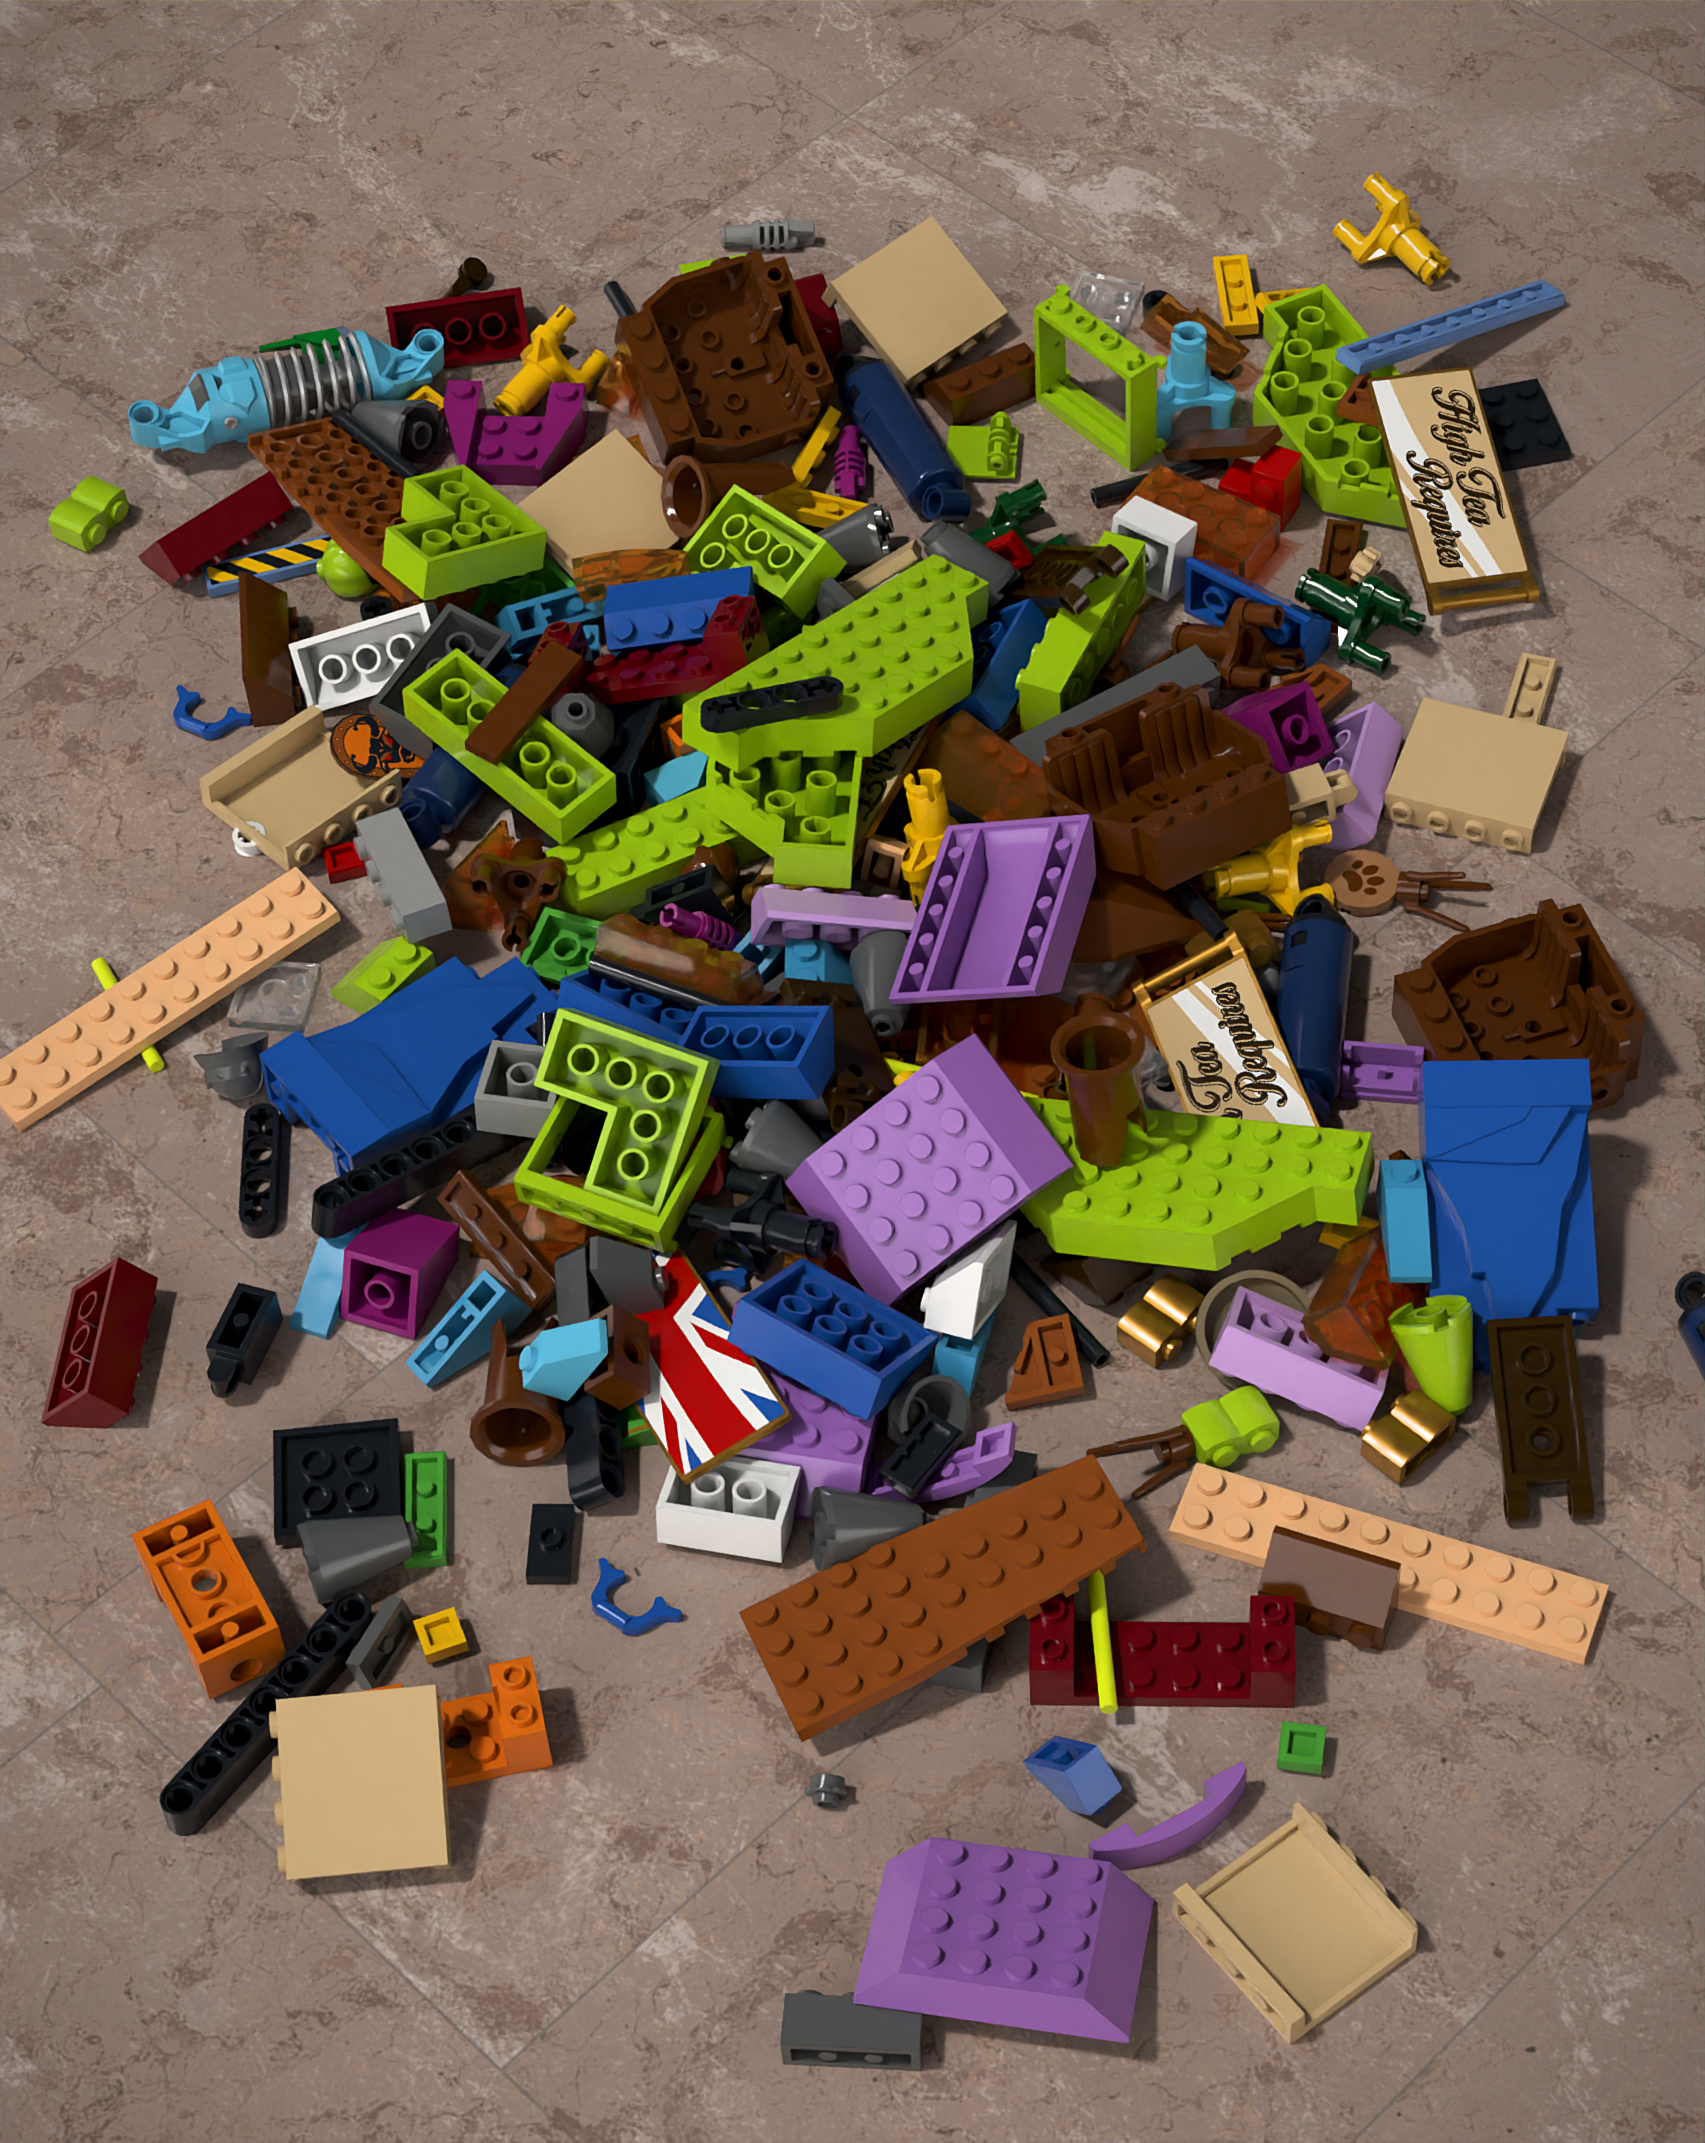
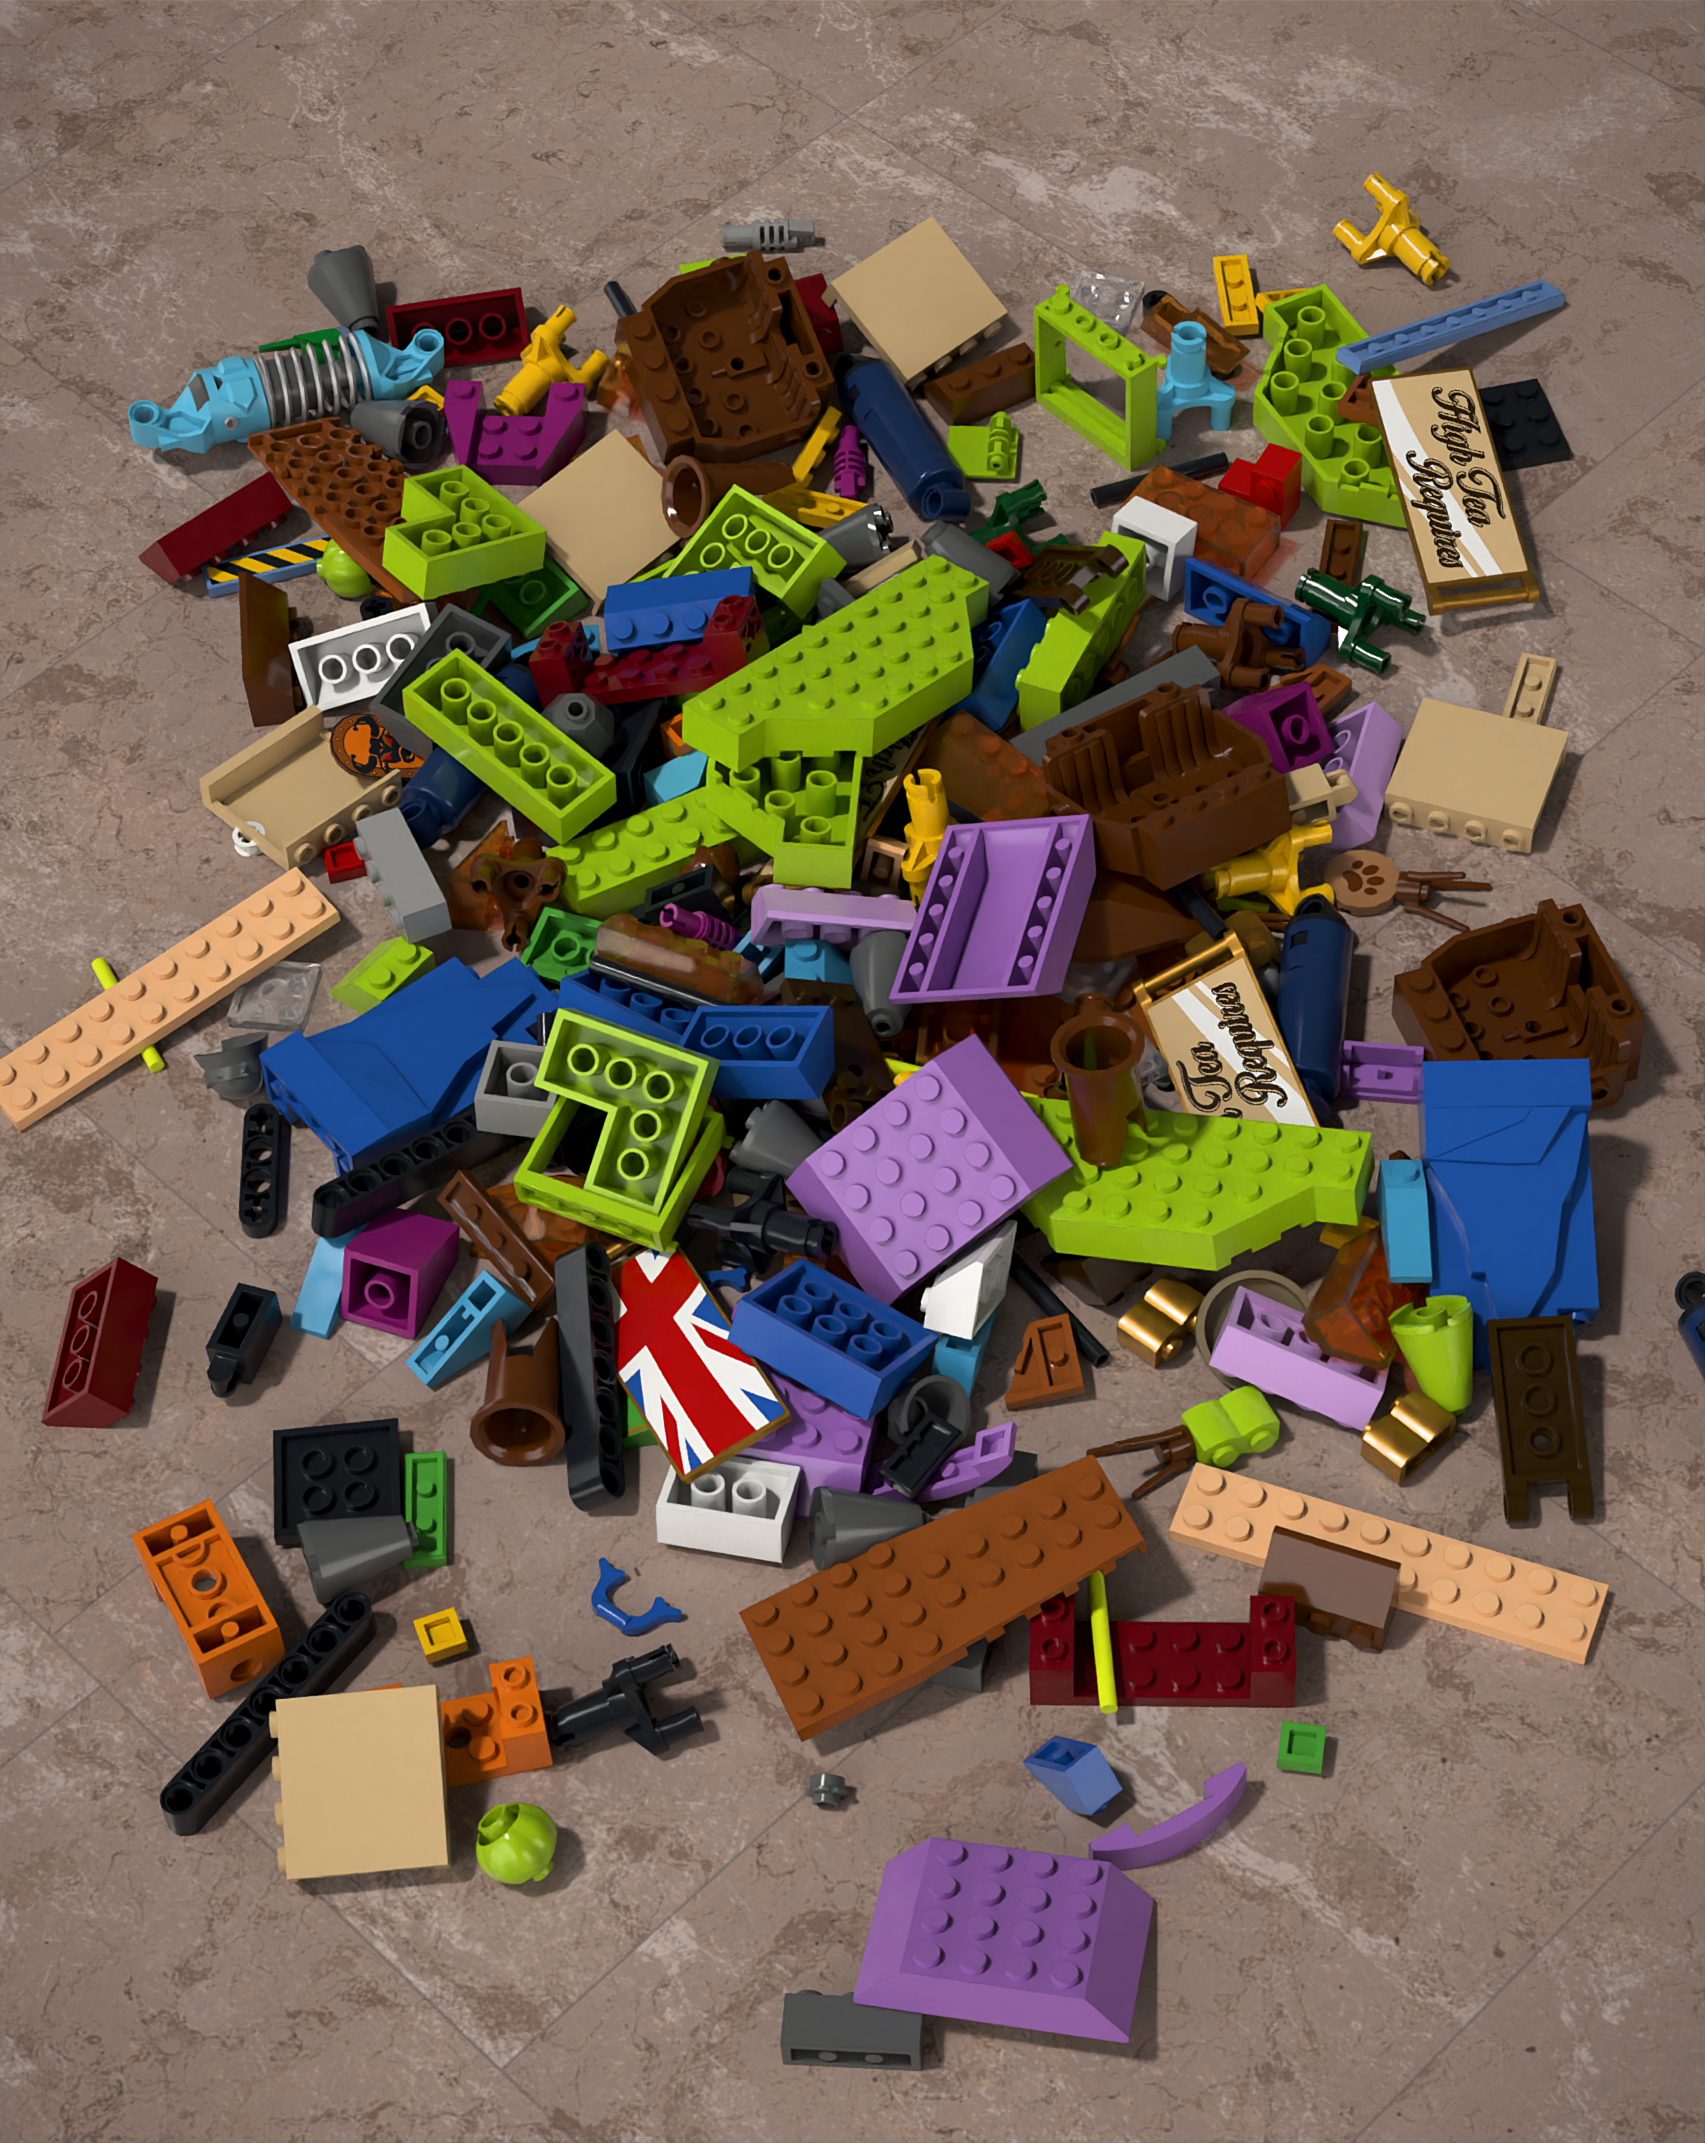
(88, 513): lime brick -> none
(206, 730): blue helmet -> none
(347, 287): none -> dark grey cone
(374, 444): black piece -> none
(381, 1643): dark grey plate -> none
(470, 274): dark brown piece -> none
(516, 1843): none -> lime plant
(523, 703): reddish brown tile -> none
(531, 617): dark azure slope -> none
(550, 1544): black plate -> none
(563, 1358): medium azure slope -> none
(600, 570): clear orange slope -> none
(625, 1371): reddish brown brick -> none
(625, 1706): none -> black wheel
(628, 1275): dark grey slope -> none
(810, 696): black beam -> none
(1223, 443): reddish brown tile -> none
(1297, 1924): tan panel -> none
(1365, 564): tan plate -> none

